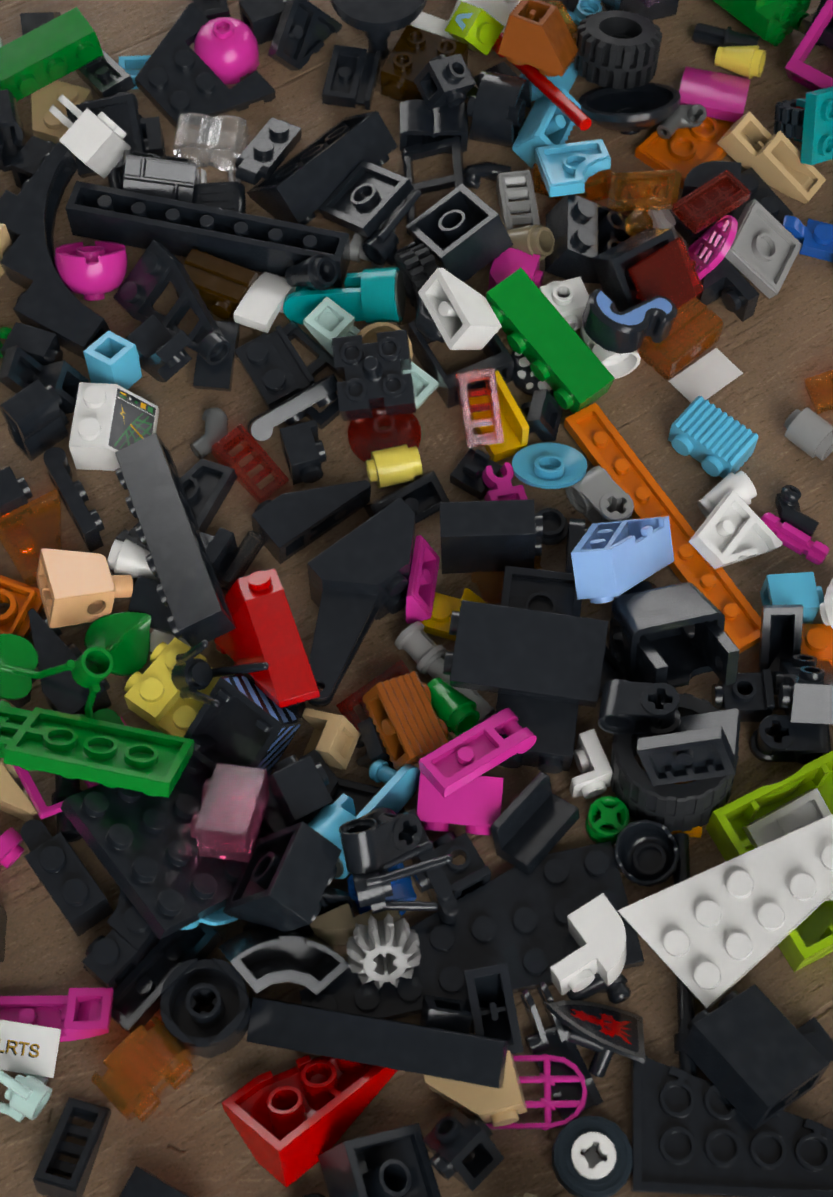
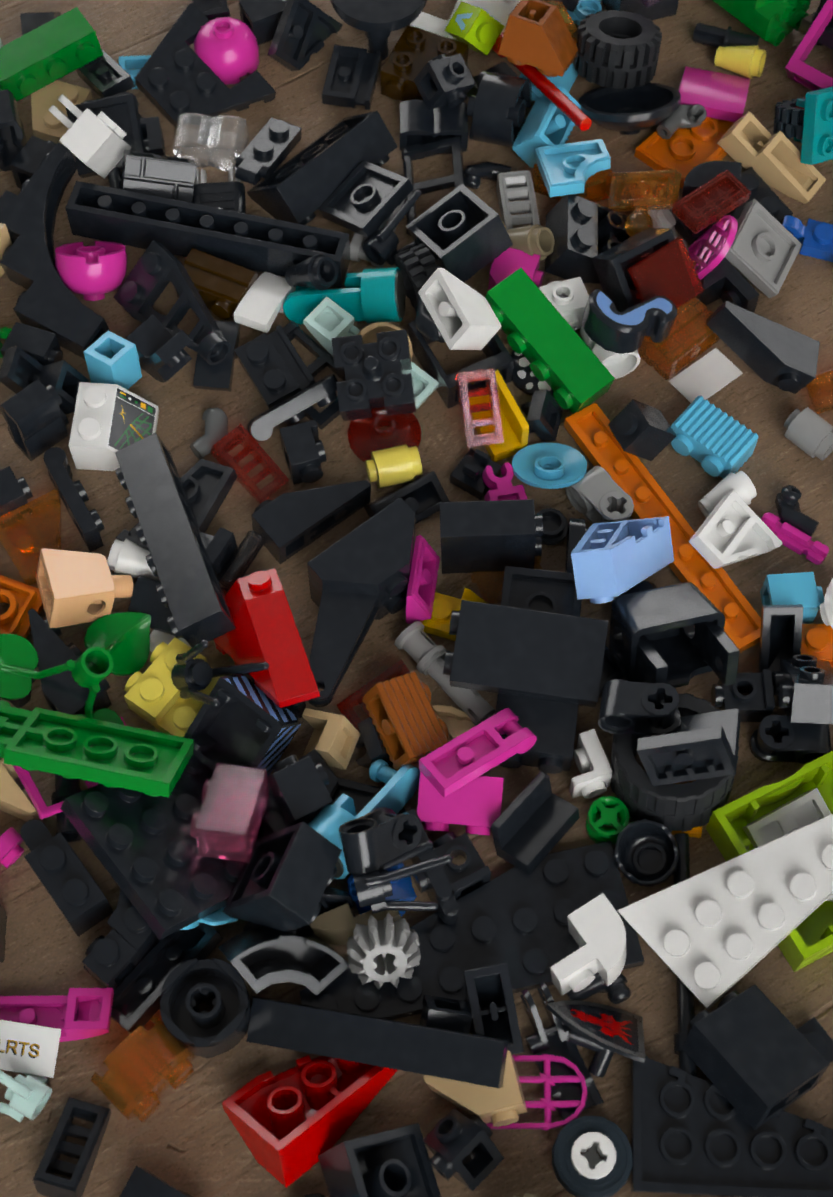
(453, 707): green cone -> none
(642, 430): none -> black brick
(768, 348): none -> black slope

